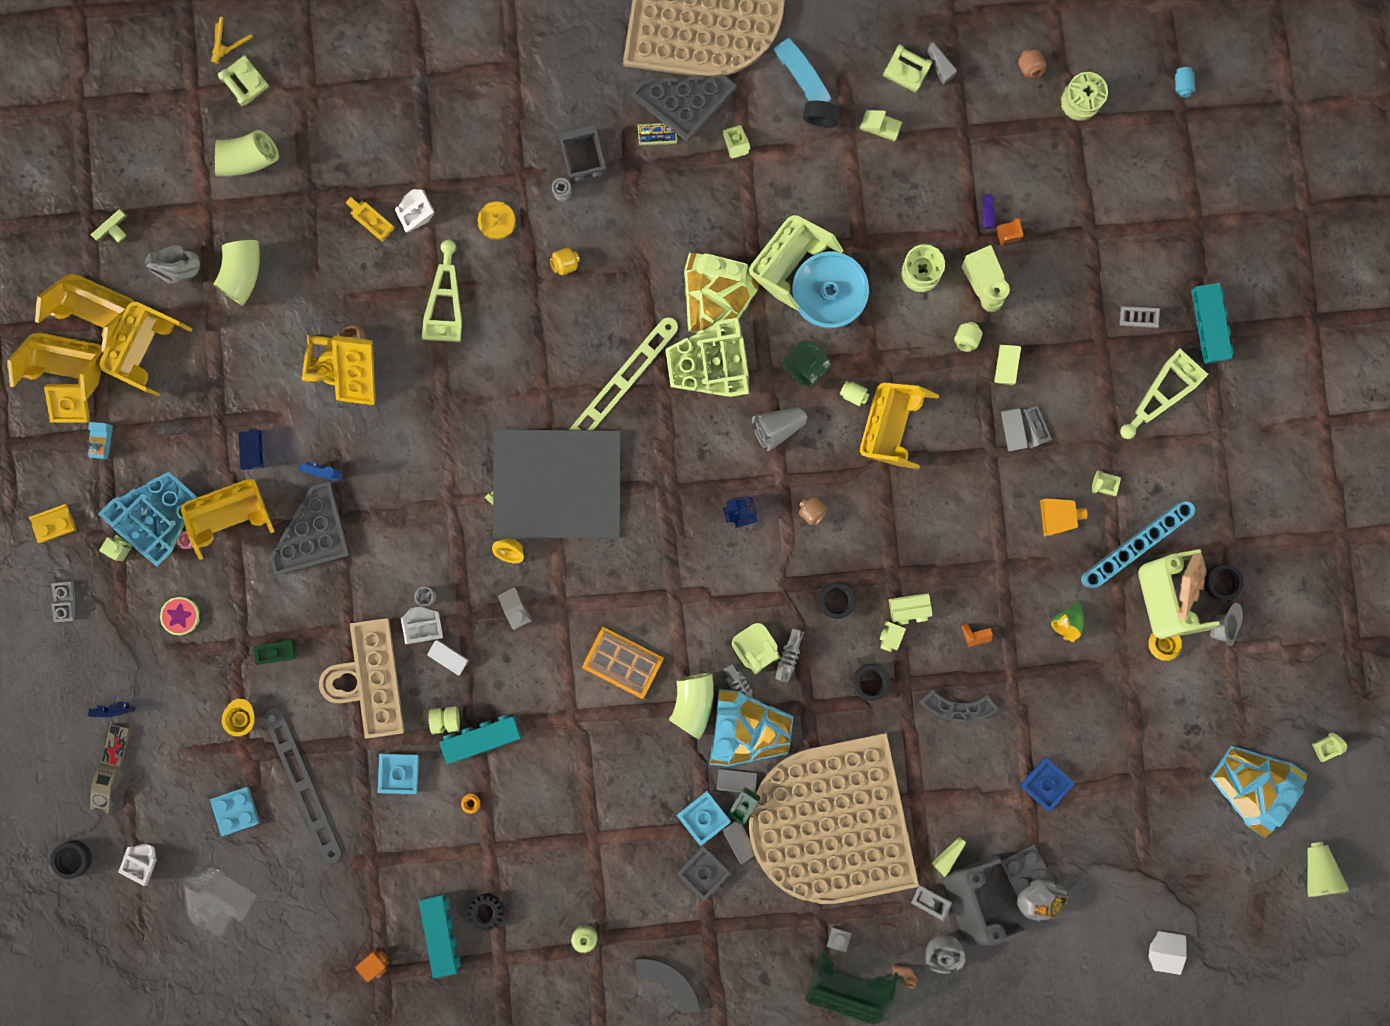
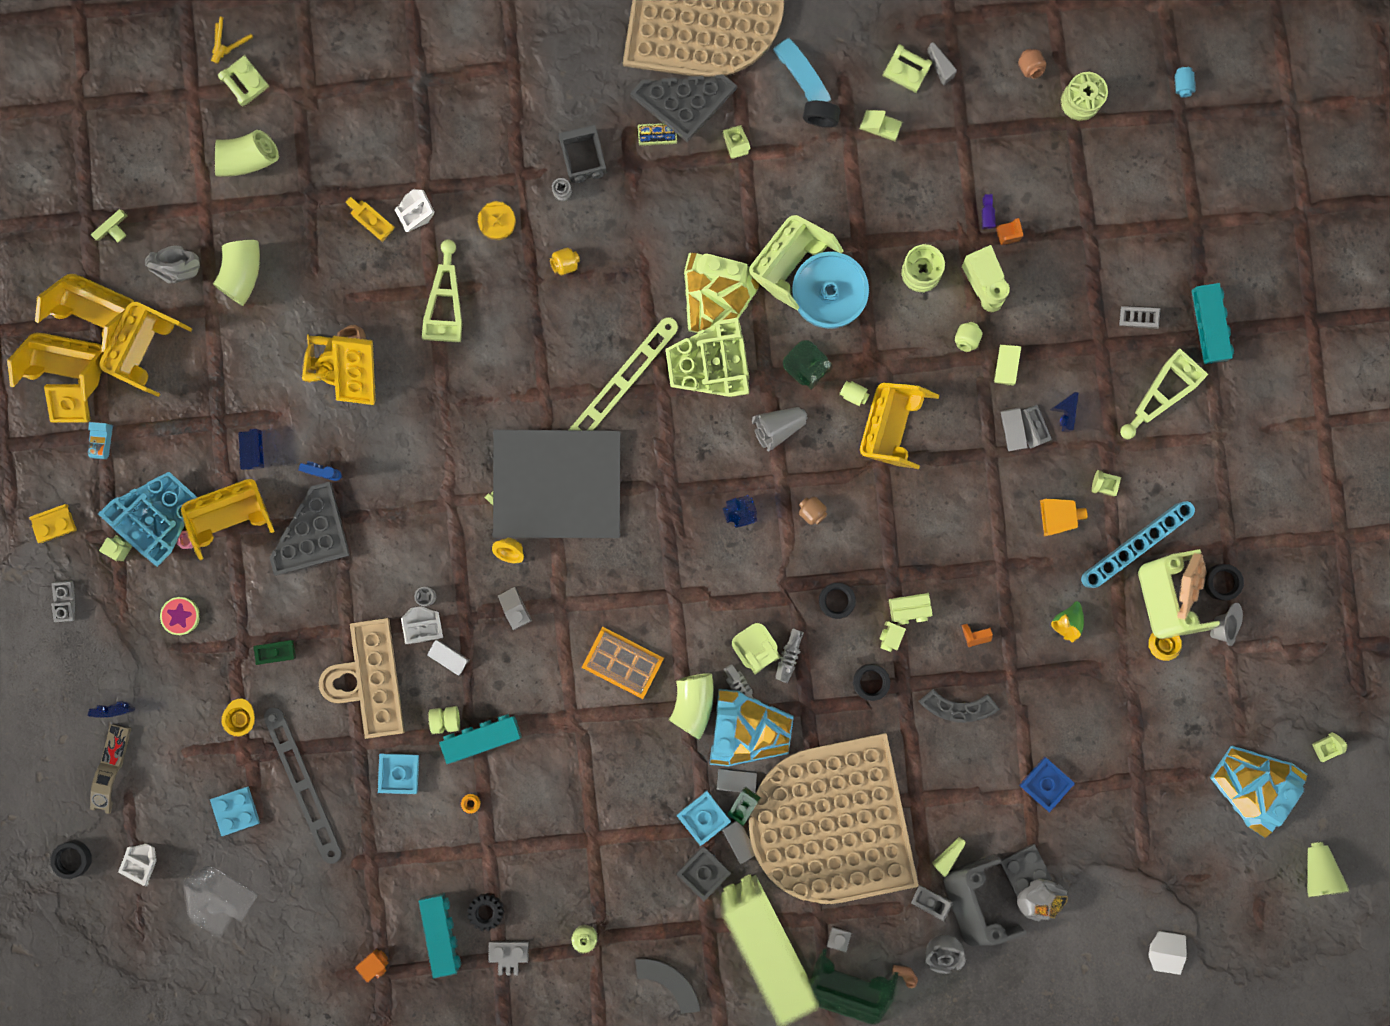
(508, 955): none -> light grey hinge
(767, 949): none -> yellowish green door
(1069, 408): none -> clear blue slope

